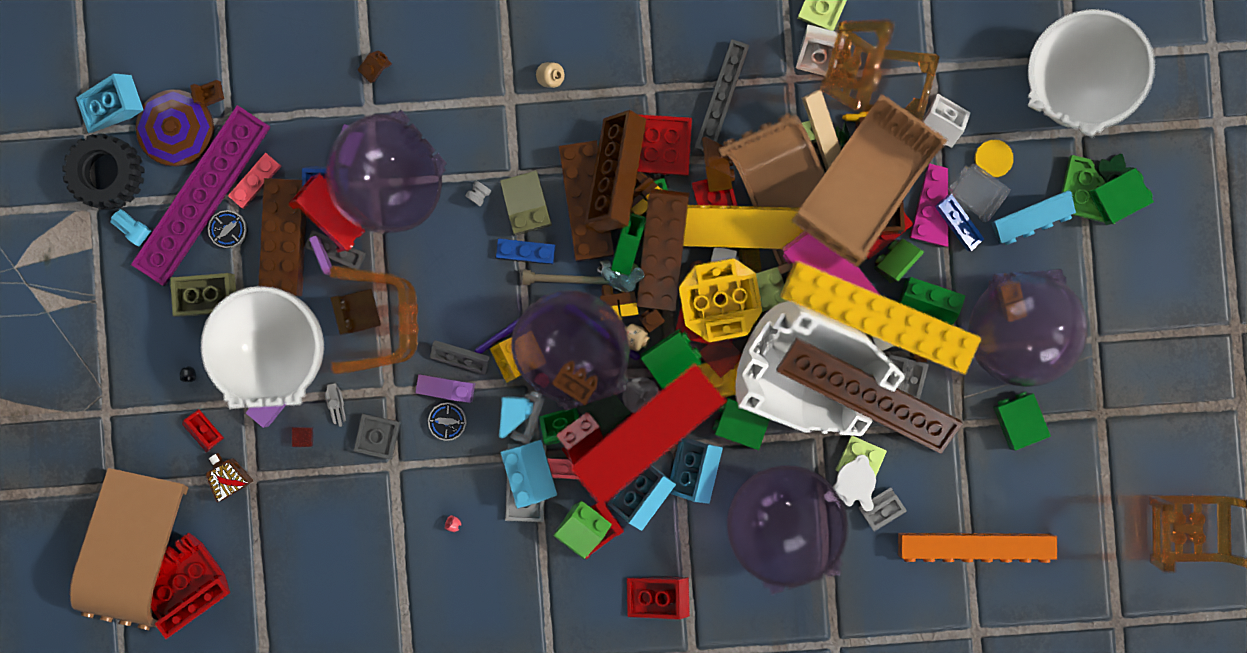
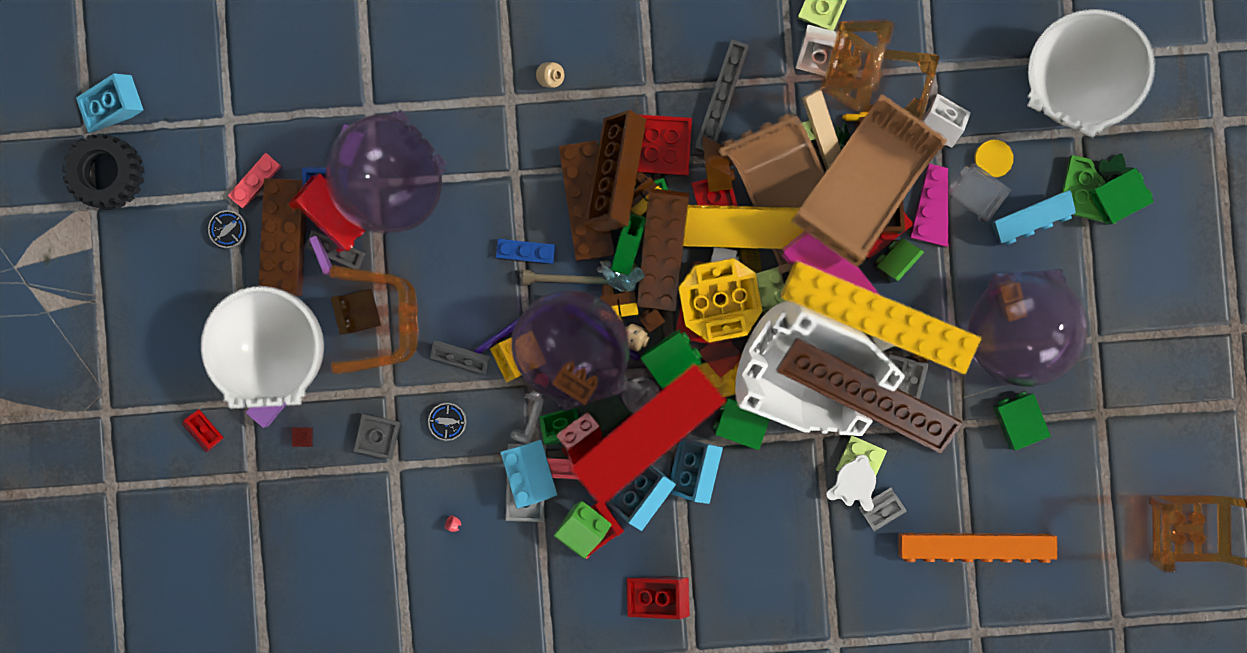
(125, 548): medium nougat panel -> none
(134, 230): medium azure piece -> none
(174, 128): dish -> none
(186, 585): red slope -> none
(187, 374): black hinge -> none
(200, 195): magenta plate -> none
(200, 293): olive brick -> none
(207, 93): reddish brown bracket -> none
(226, 477): torso -> none
(335, 401): light grey piece -> none
(374, 65): reddish brown bracket -> none
(445, 388): medium lavender slope -> none
(478, 193): light grey wheel -> none
(513, 413): medium azure slope -> none
(525, 203): olive slope -> none
(788, 527): clear purple windscreen -> none
(932, 300): green slope -> none
(959, 222): plate -> none

